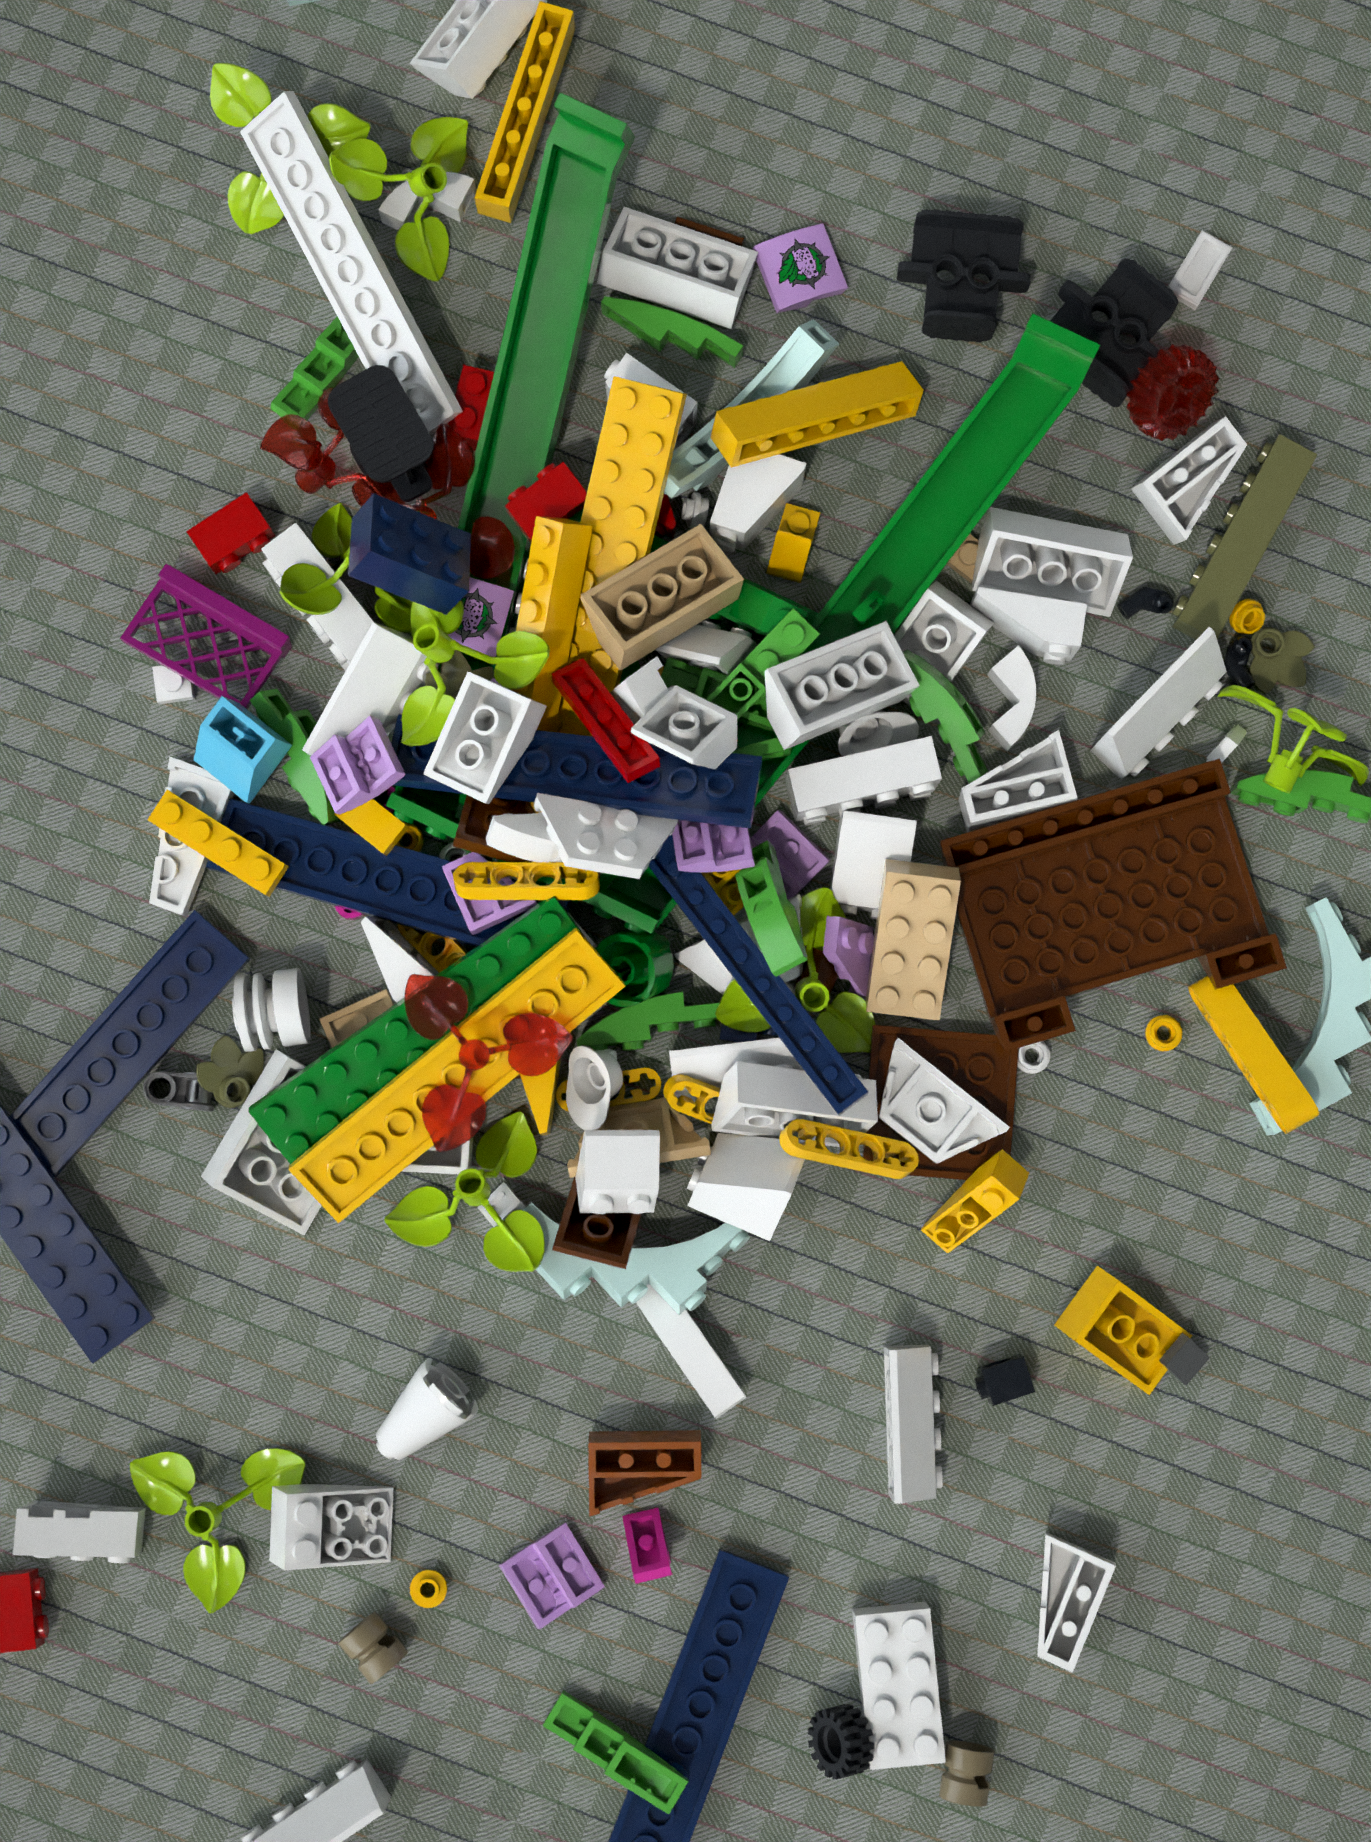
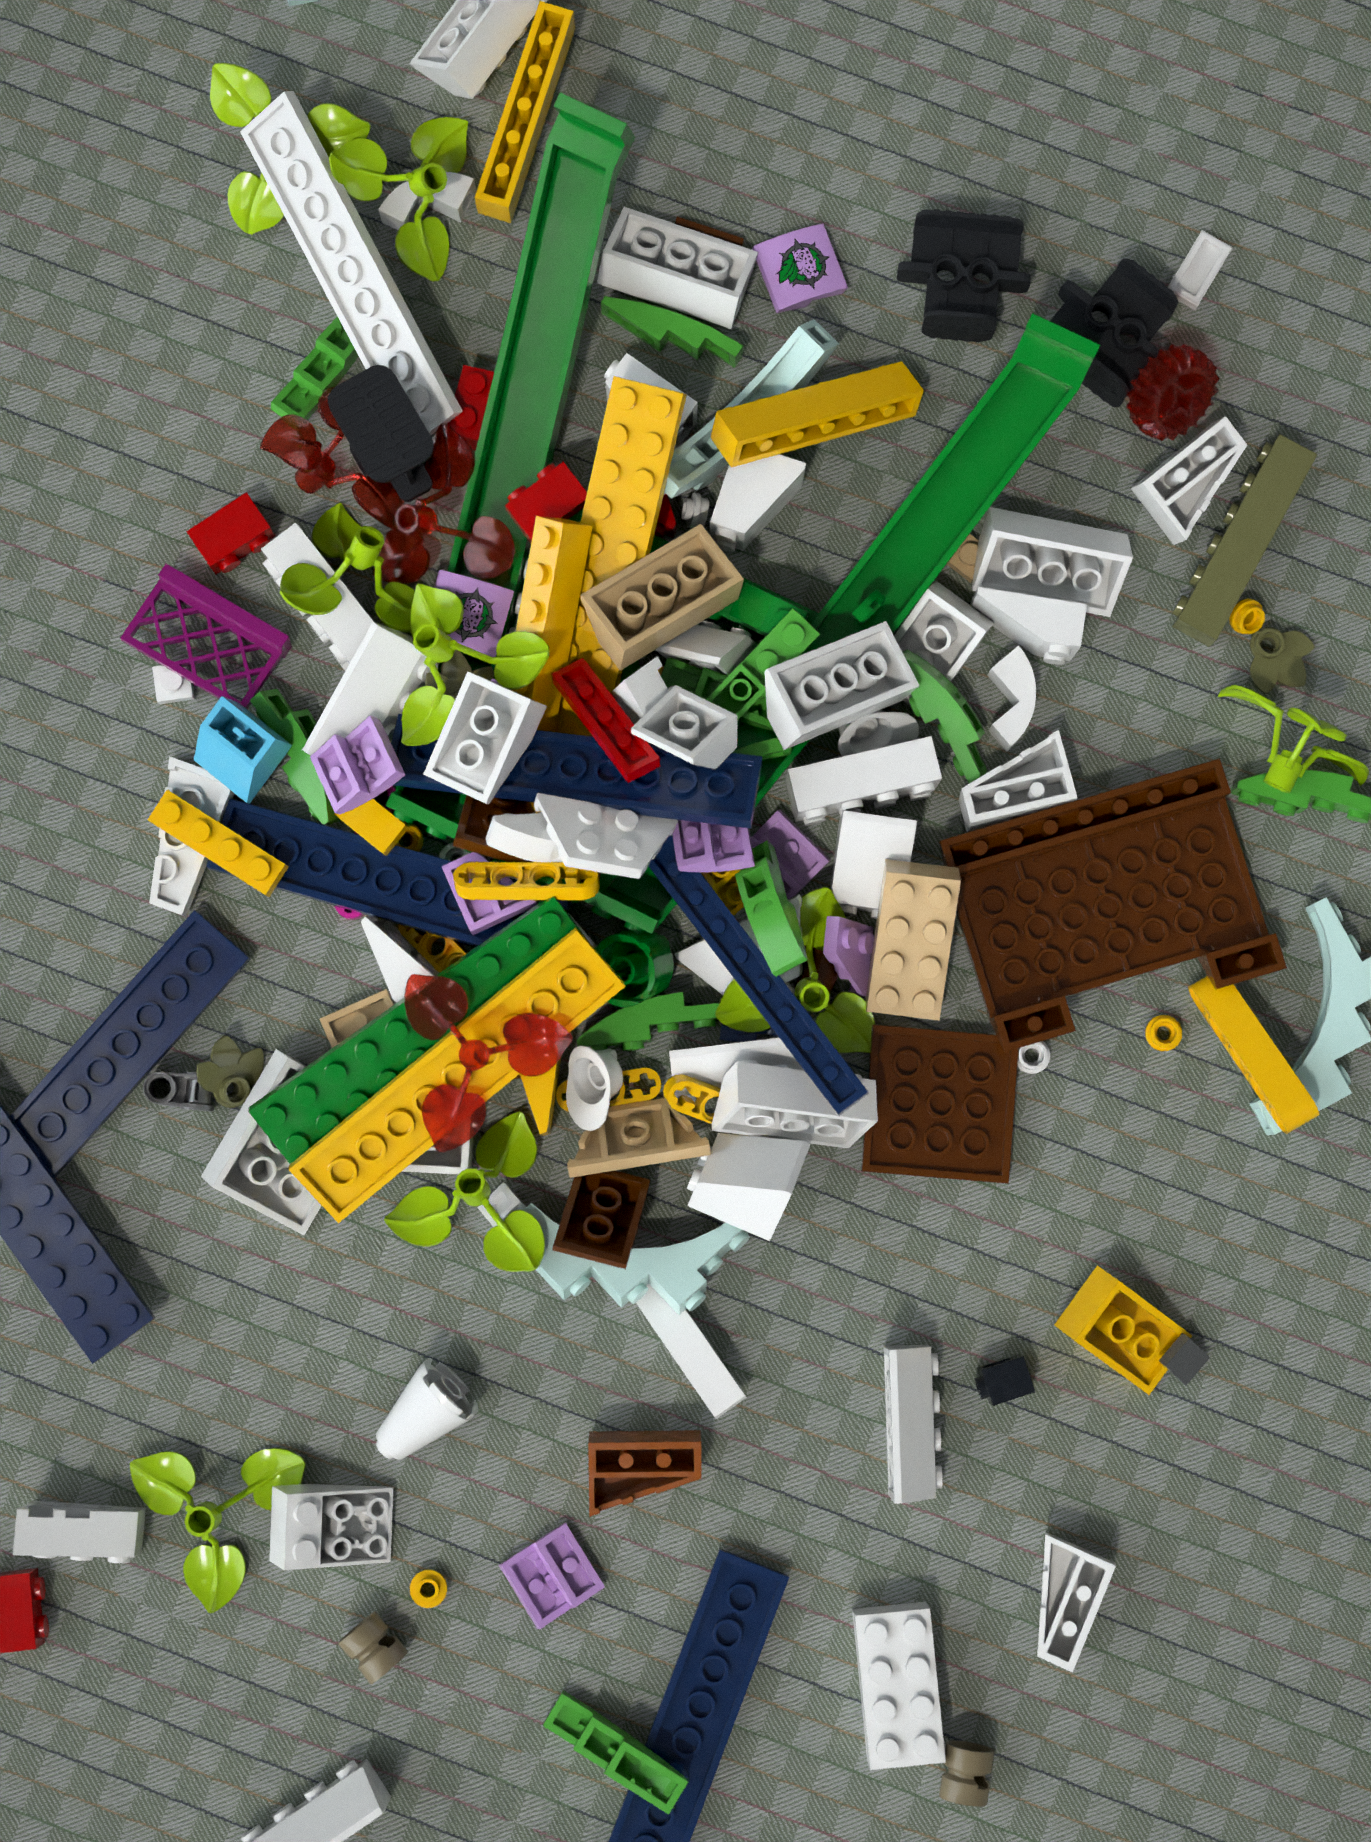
(268, 1010): white wheel -> none
(409, 554): dark blue brick -> none
(618, 1171): white slope -> none
(647, 1545): dark pink slope -> none
(793, 543): yellow slope -> none
(841, 1741): black tyre -> none
(849, 1149): yellow beam -> none
(932, 1108): white wing -> none
(977, 1201): yellow slope -> none
(1146, 599): black arm -> none
(1162, 707): white slope -> none
(1228, 744): white tile -> none
(1236, 661): black arm -> none

